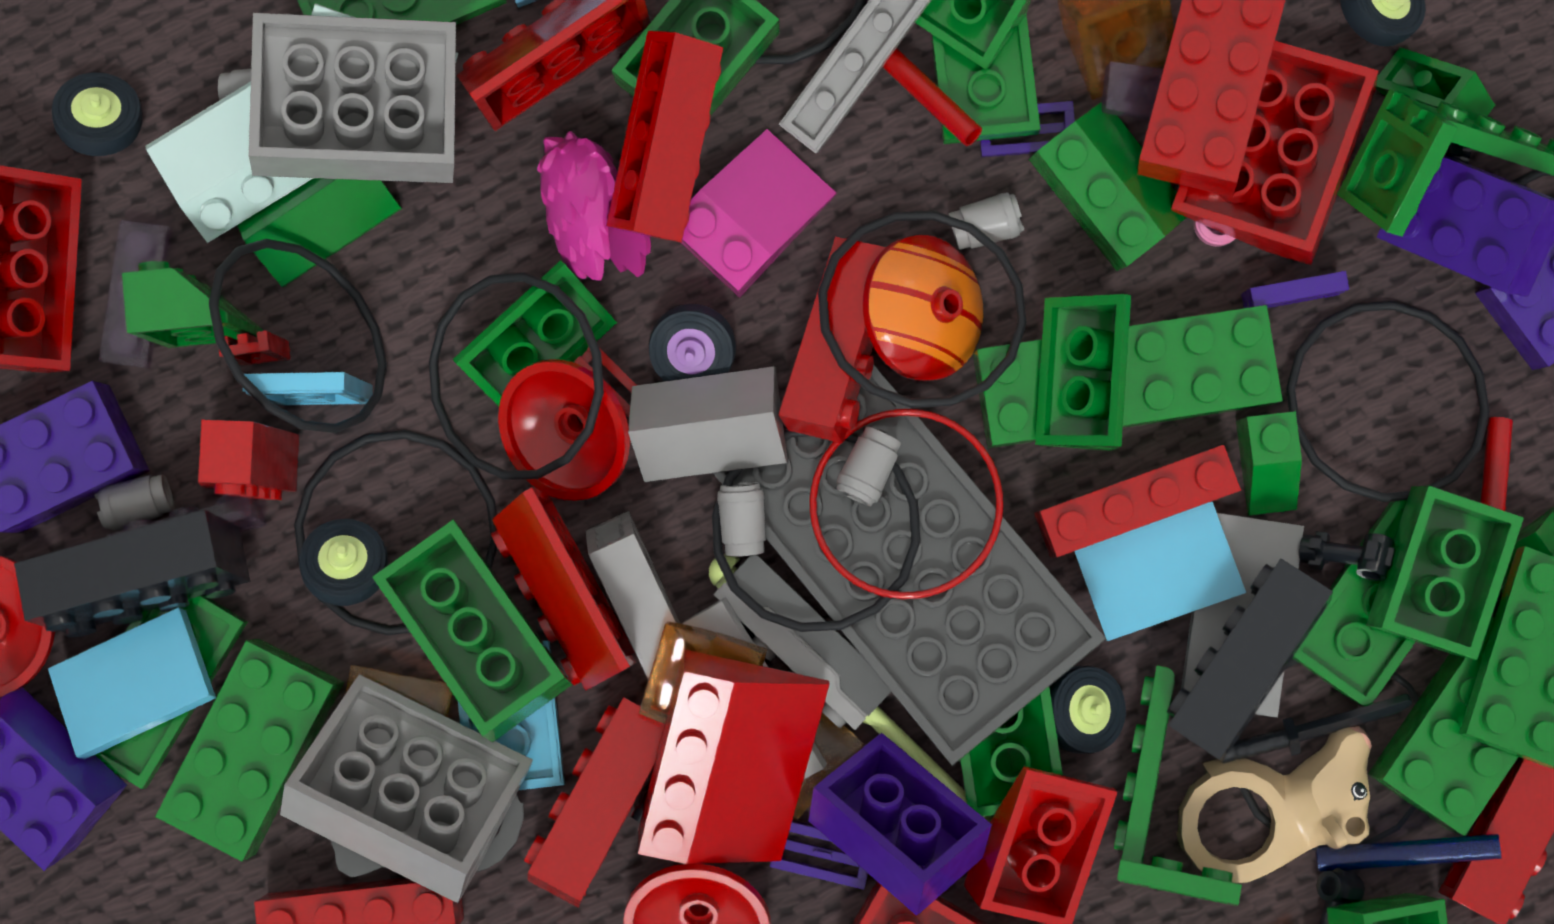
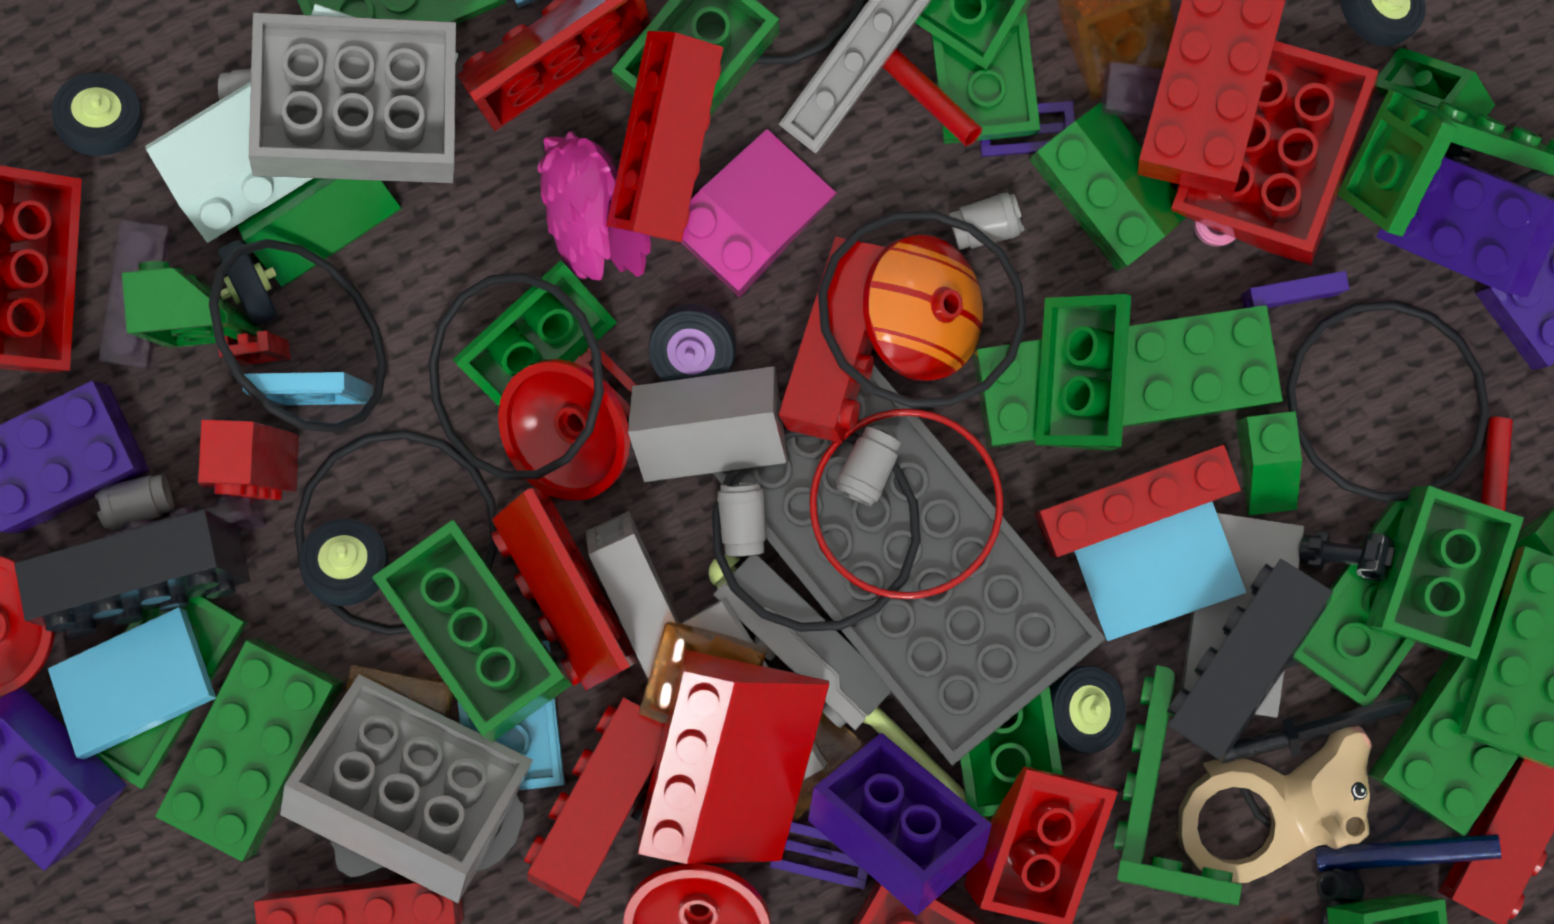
(249, 286): none -> black wheel

